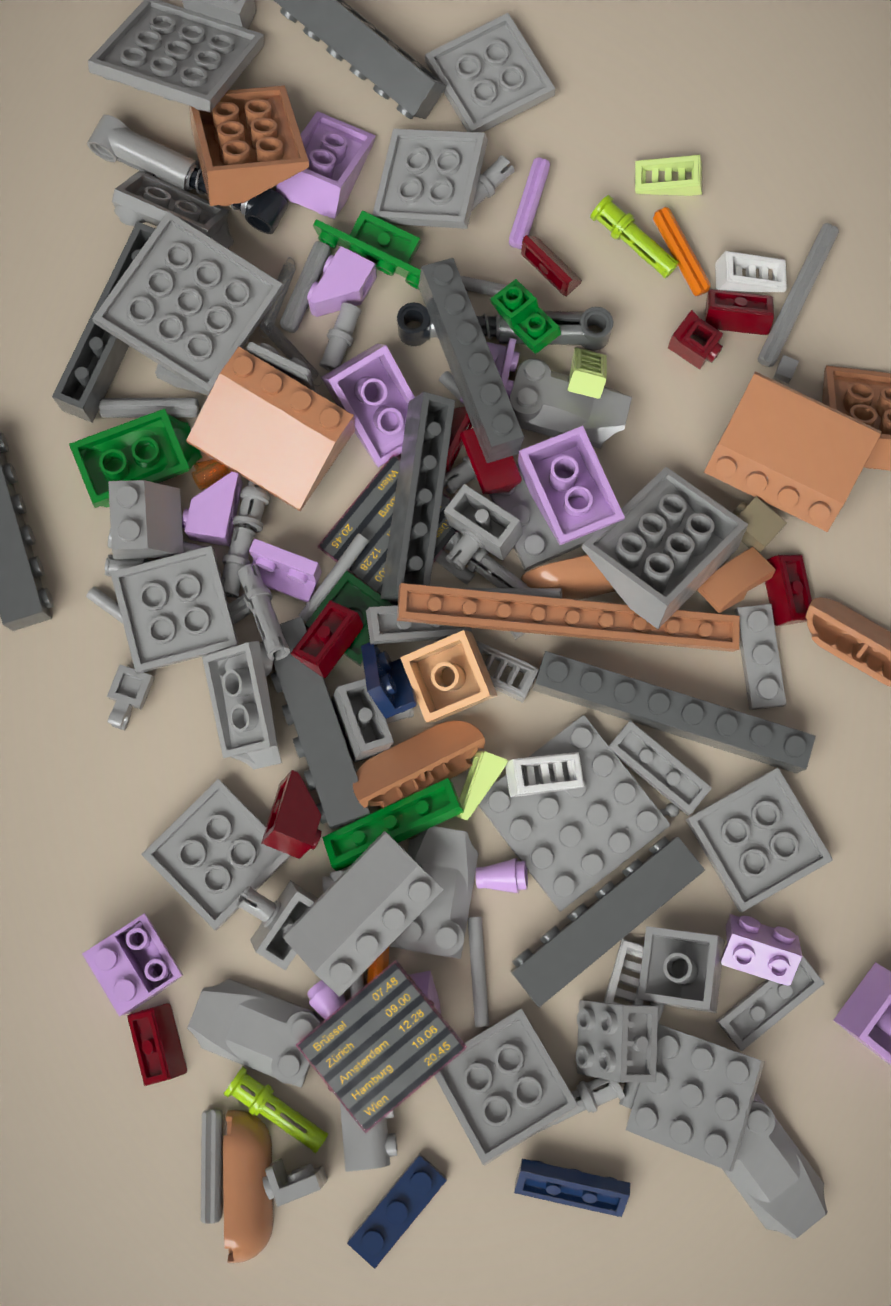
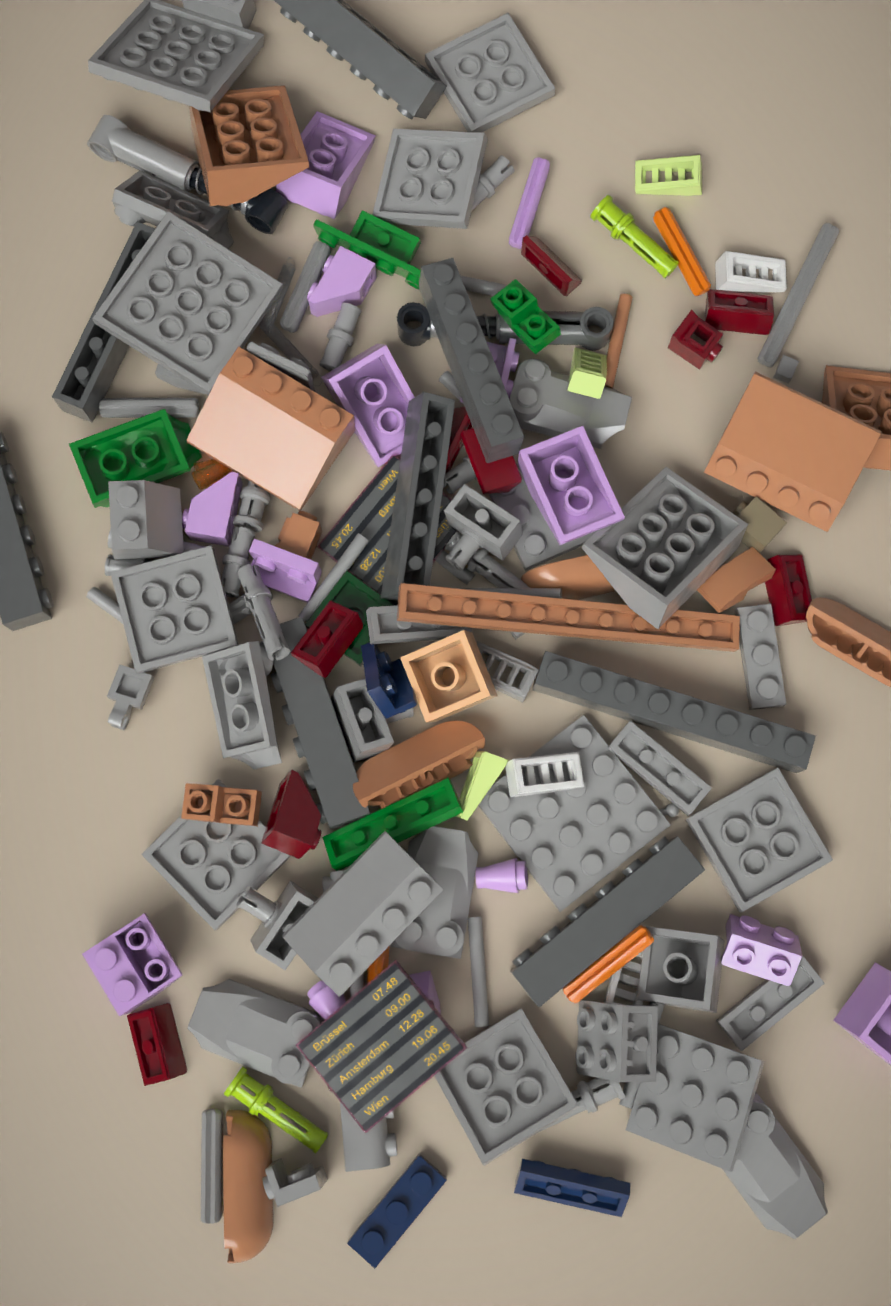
(221, 804): none -> nougat slope
(300, 534): none -> nougat window
(608, 964): none -> orange axle
(617, 338): none -> nougat bar

